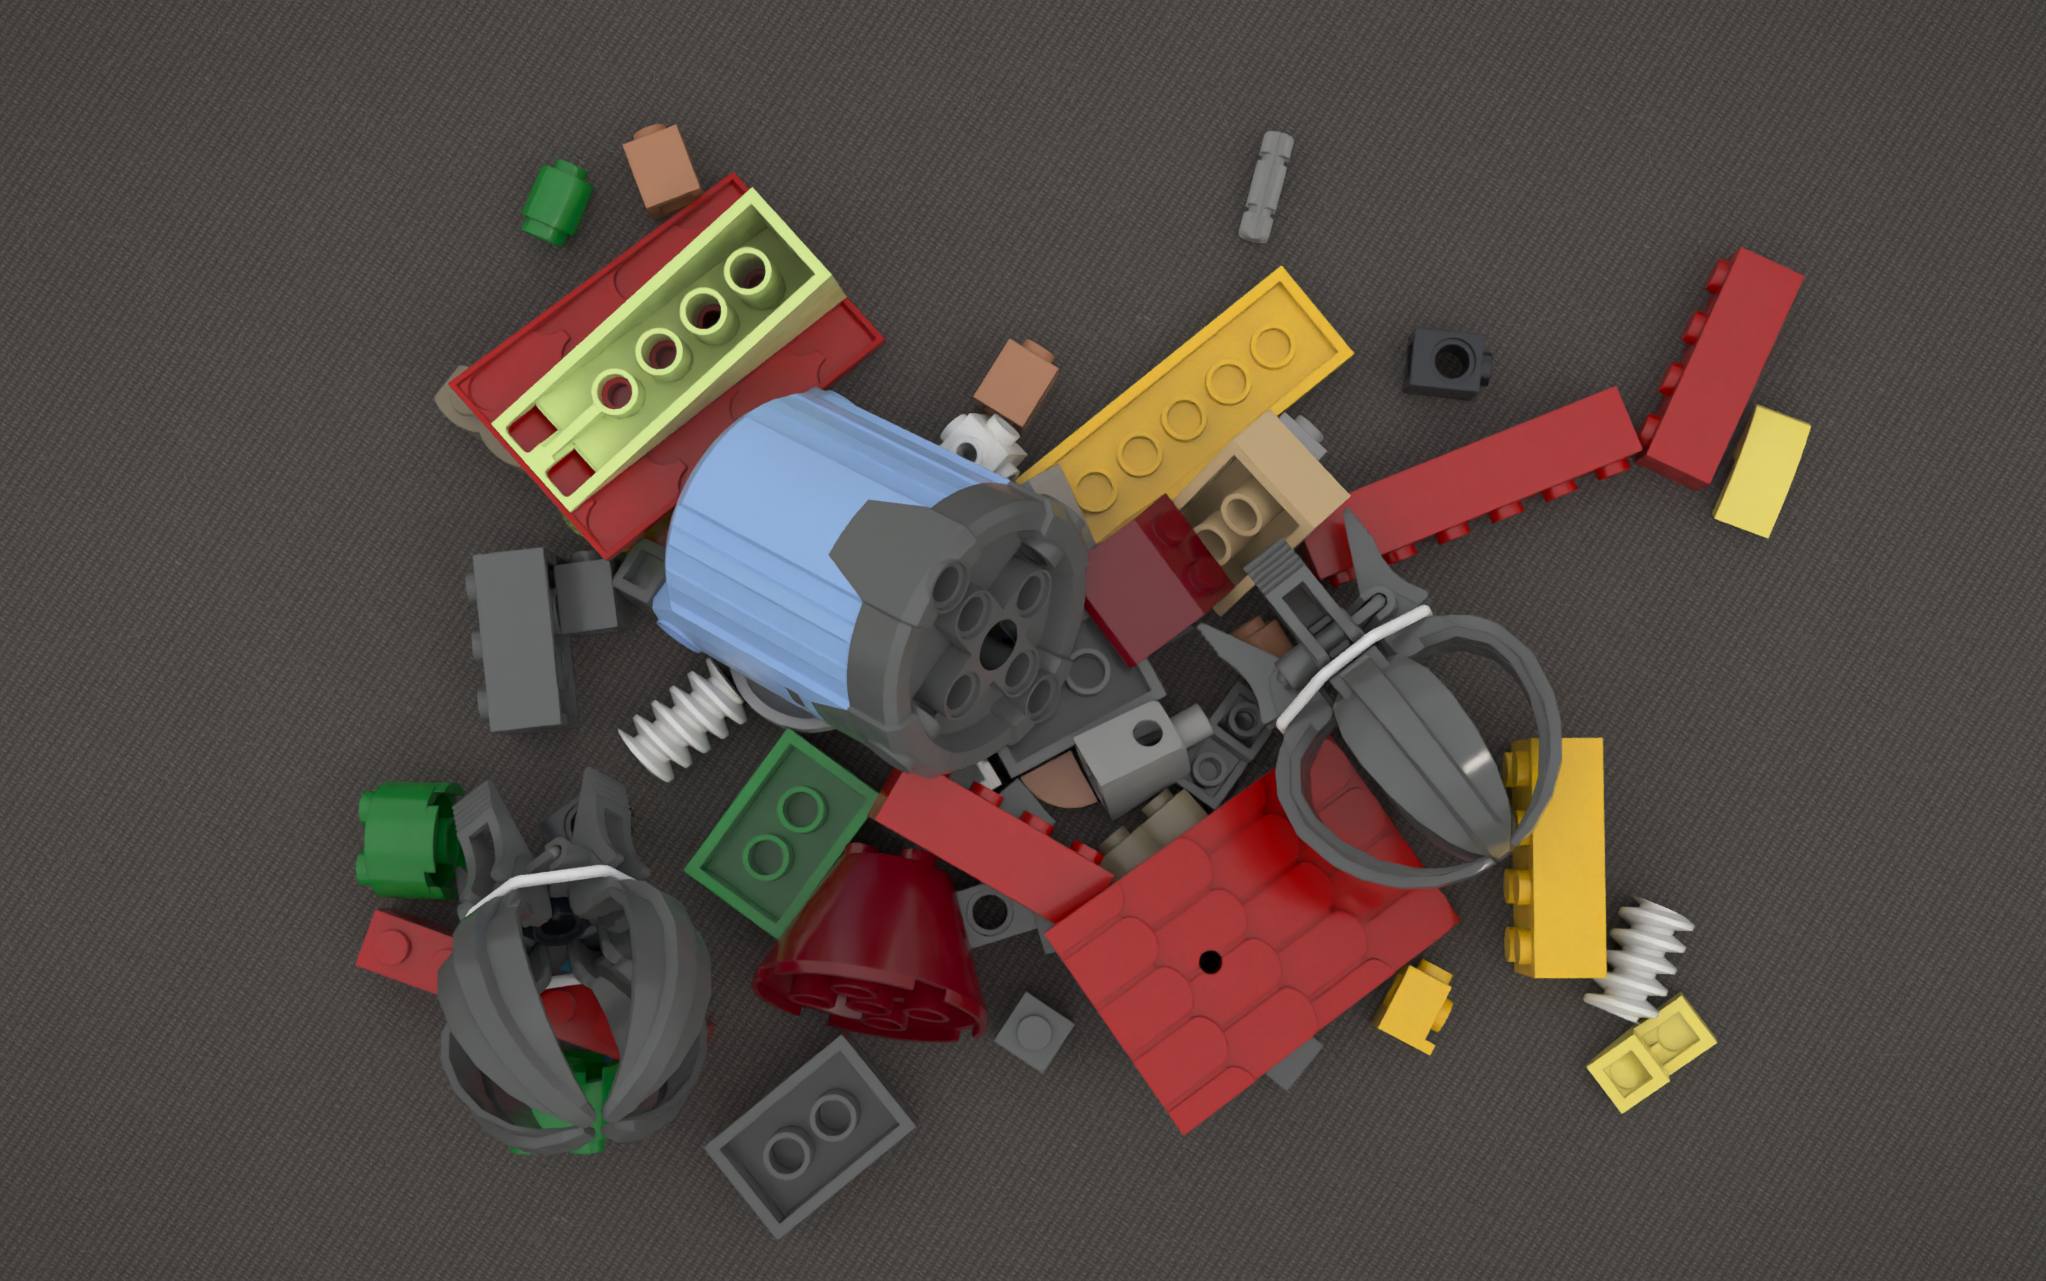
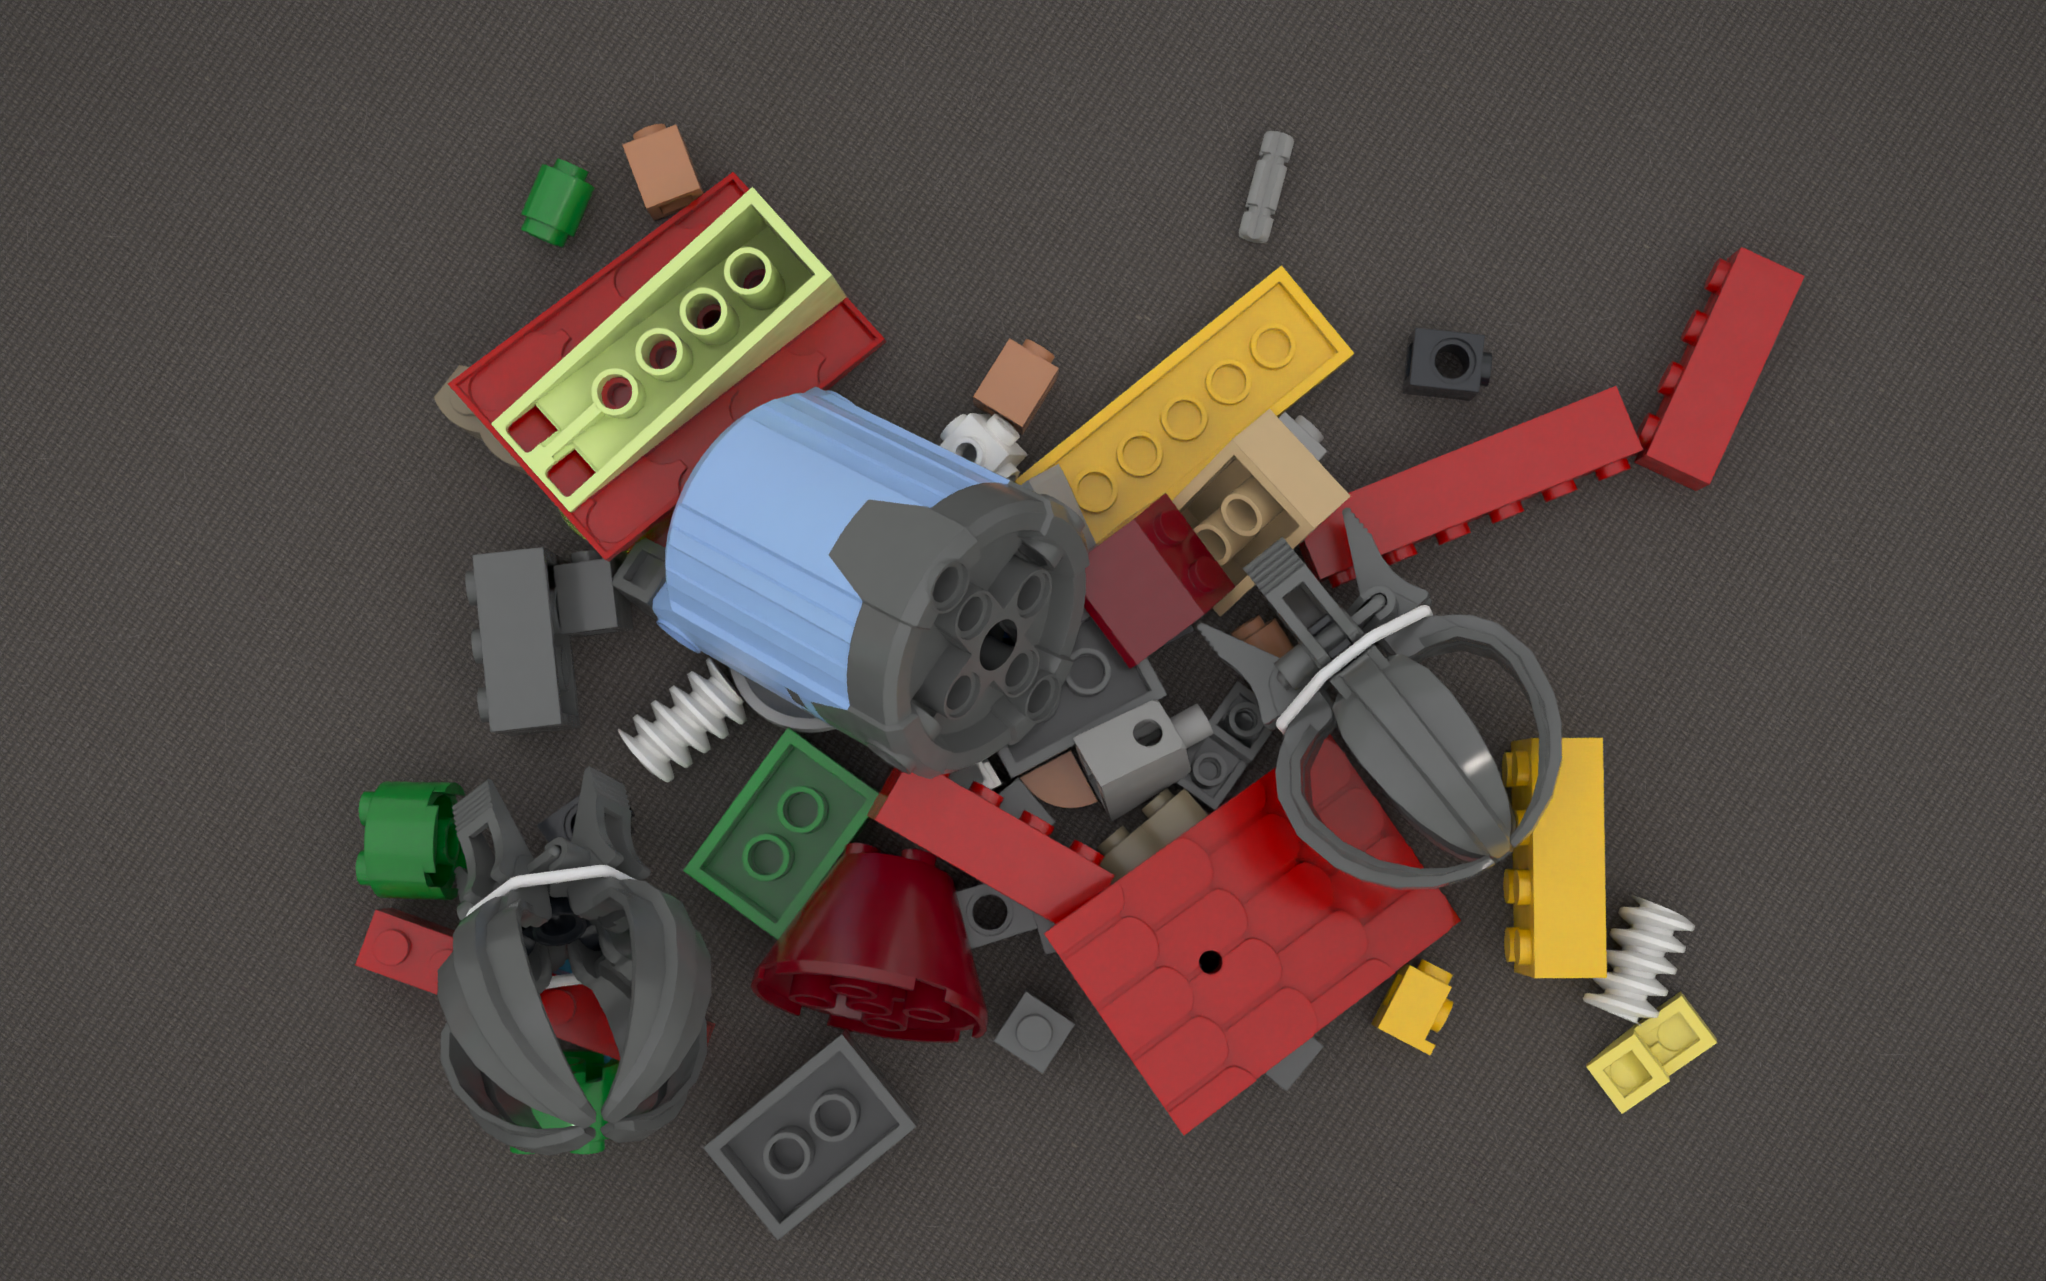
(1762, 471): light yellow slope -> none

